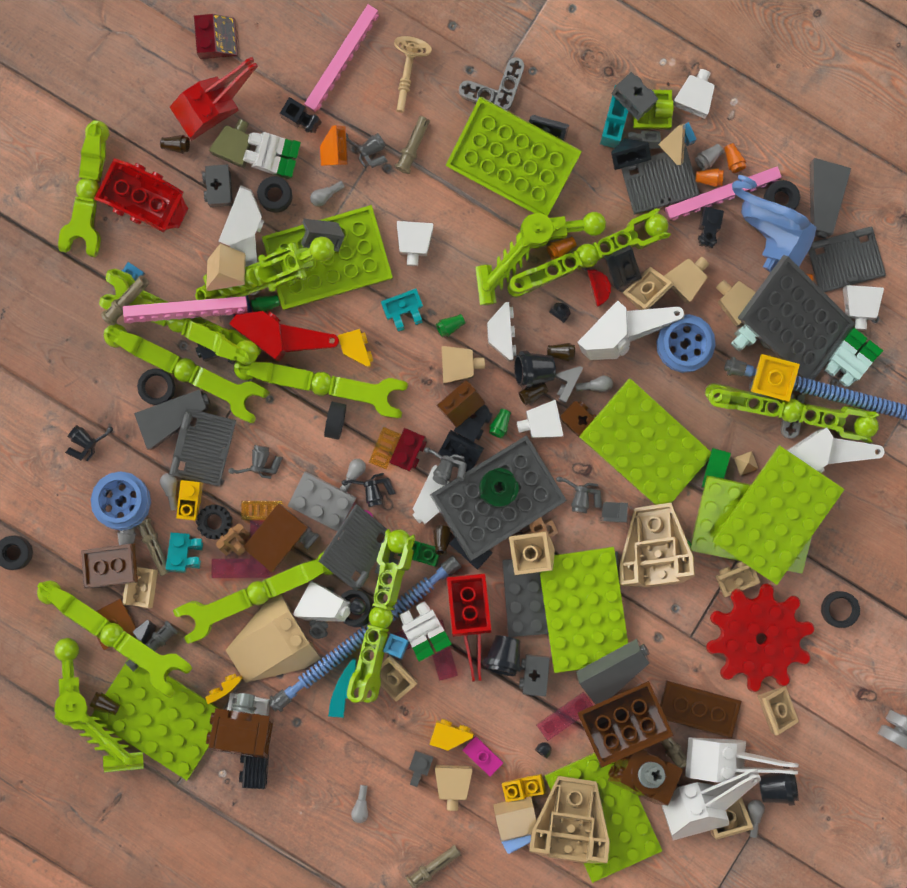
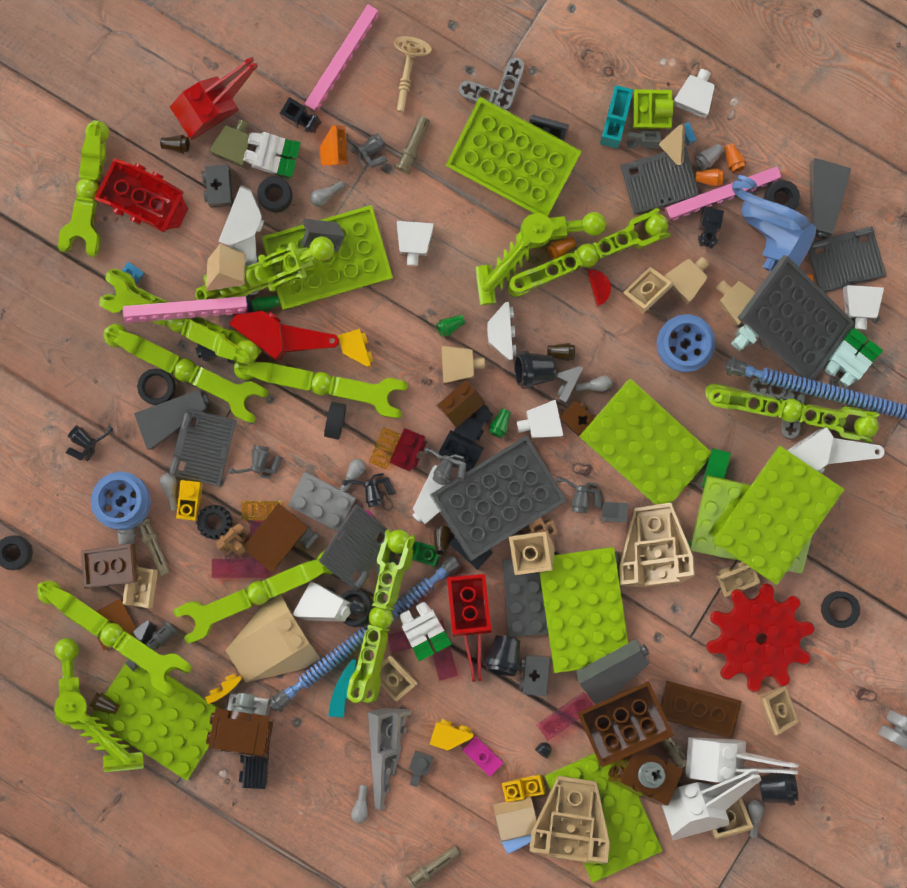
(116, 309): dark tan pin -> none
(178, 552): teal plate -> none
(215, 36): dark red slope -> none
(318, 629): dark grey plate -> none
(385, 732): none -> light grey wedge
(396, 646): dark azure tile -> none
(401, 305): teal plate -> none
(453, 783): tan torso -> none
(508, 482): dark green plate -> none
(529, 396): dark brown cone -> none
(560, 311): black plate -> none
(619, 327): white slope -> none
(623, 267): black plate -> none
(626, 91): dark grey brick -> none
(629, 153): black slope -> none
(746, 463): tan slope -> none
(775, 377): yellow plate -> none

